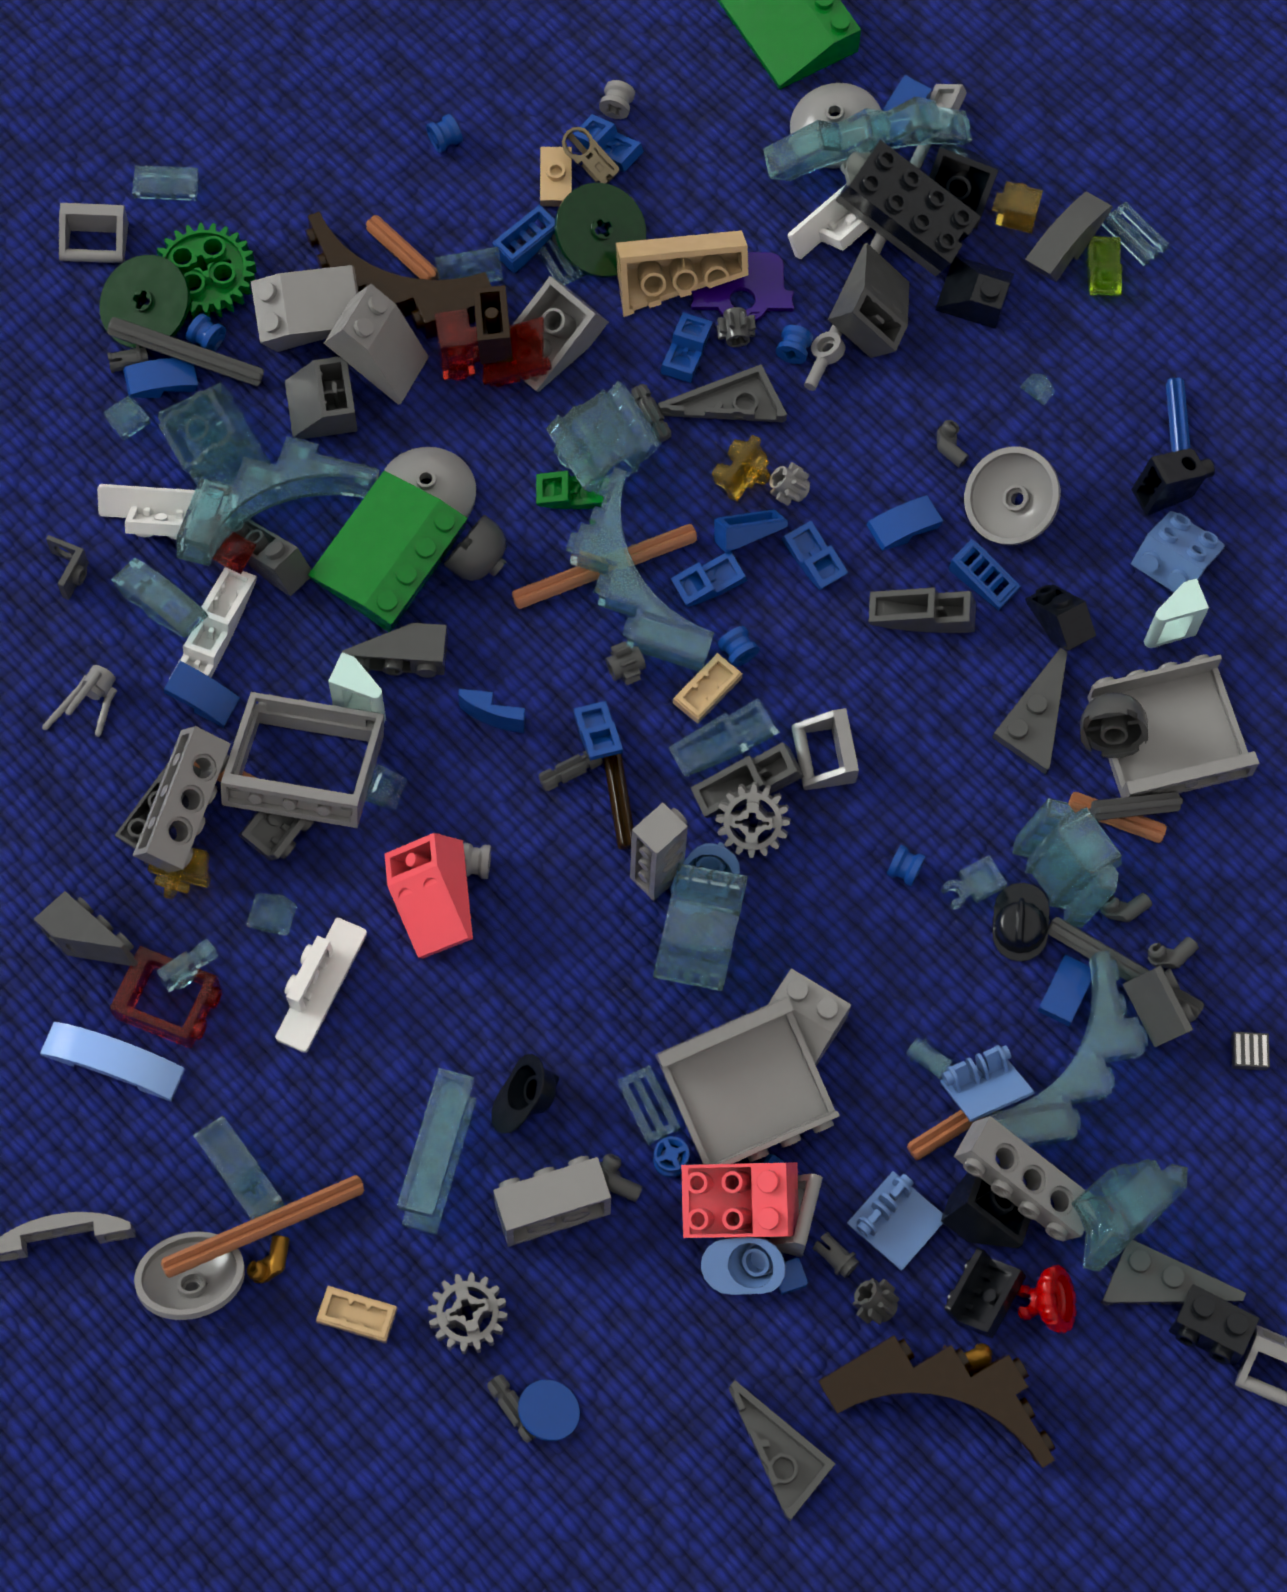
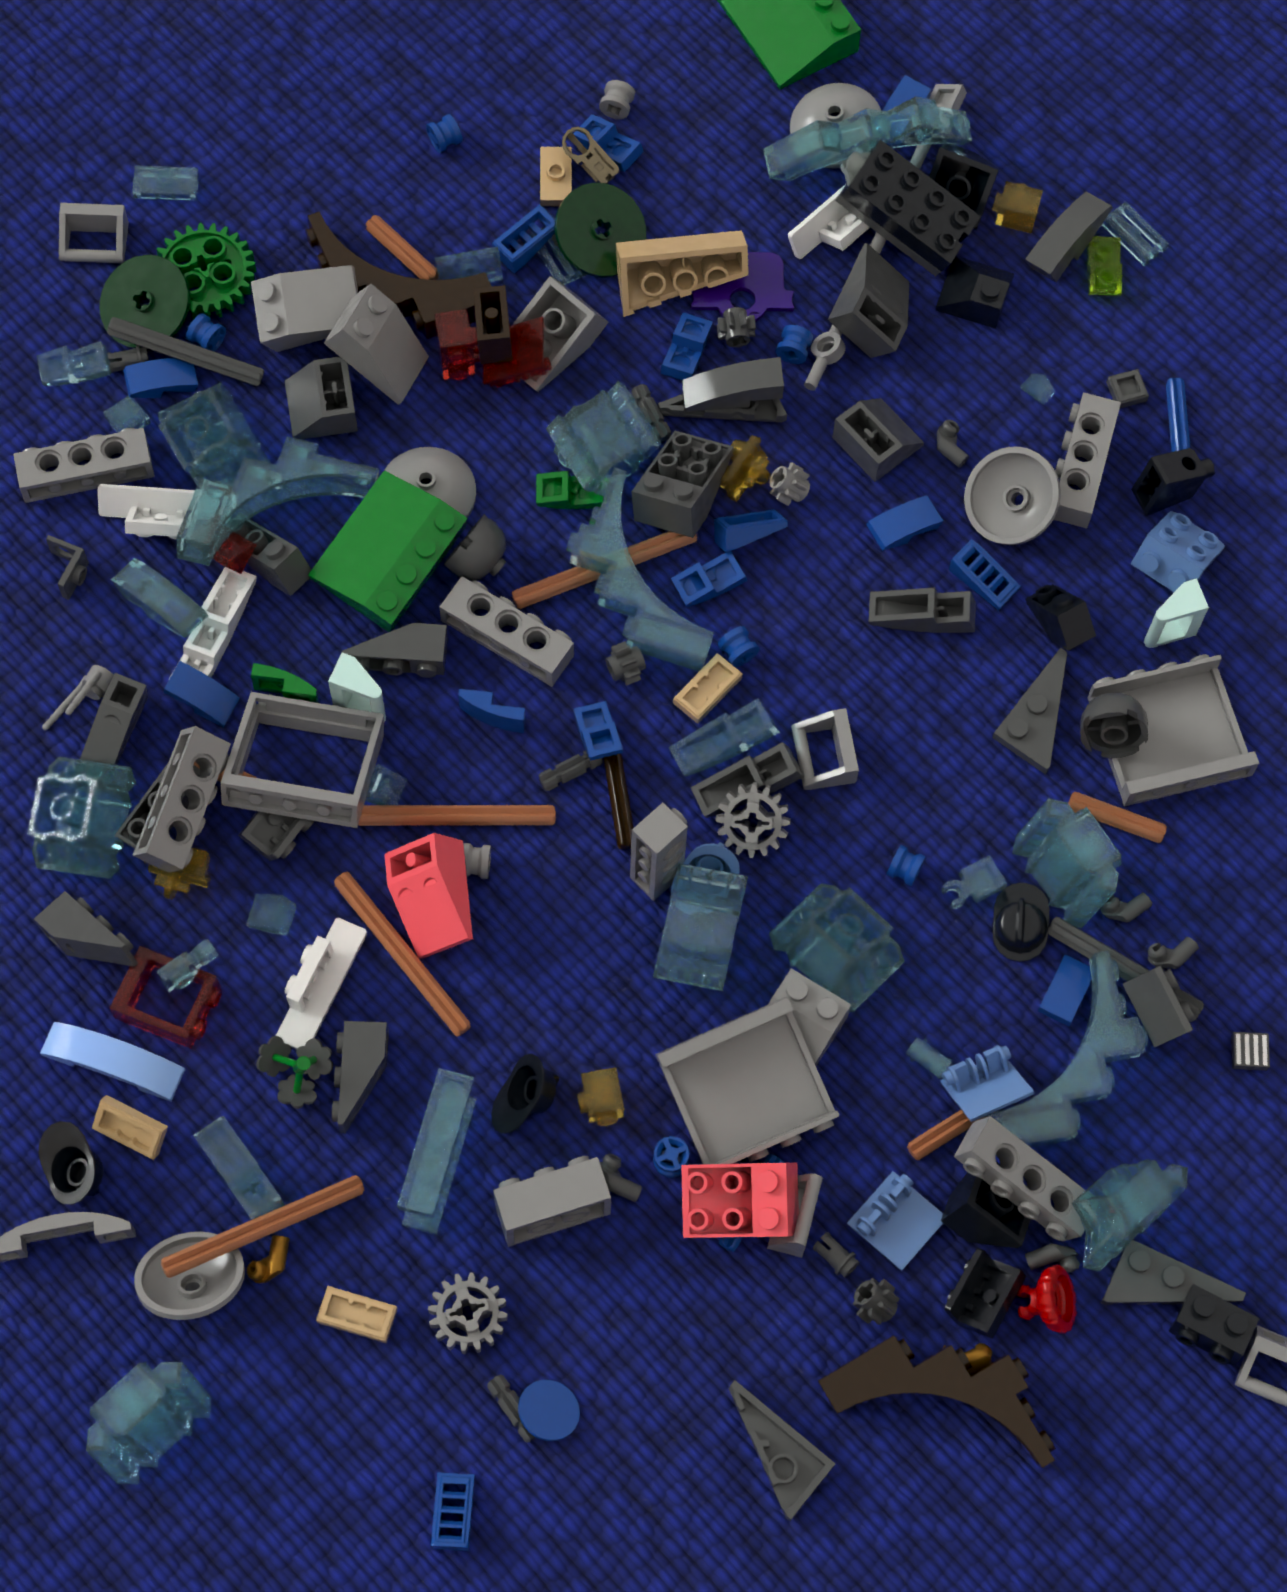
(69, 1163): none -> black piece
(73, 478): none -> light grey brick
(76, 366): none -> clear light blue slope
(77, 816): none -> clear light blue slope
(115, 720): none -> dark grey slope
(129, 1127): none -> tan plate
(144, 1418): none -> clear light blue slope
(280, 681): none -> green slope
(312, 1060): none -> dark grey plant
(363, 1062): none -> dark grey slope
(402, 954): none -> nougat axle
(445, 1542): none -> blue slope
(457, 815): none -> nougat axle
(542, 663): none -> light grey brick
(601, 1097): none -> clear yellow brick
(661, 1131): clear light blue tile -> none
(681, 484): none -> dark grey slope
(734, 385): none -> dark grey slope
(743, 1266): medium blue piece -> none
(794, 1277): blue piece -> none
(813, 556): blue slope -> none
(839, 943): none -> clear light blue slope
(875, 437): none -> dark grey slope
(1053, 1253): none -> dark grey arm
(1099, 416): none -> light grey brick
(1127, 388): none -> dark grey tile
(1136, 805): dark grey axle -> none

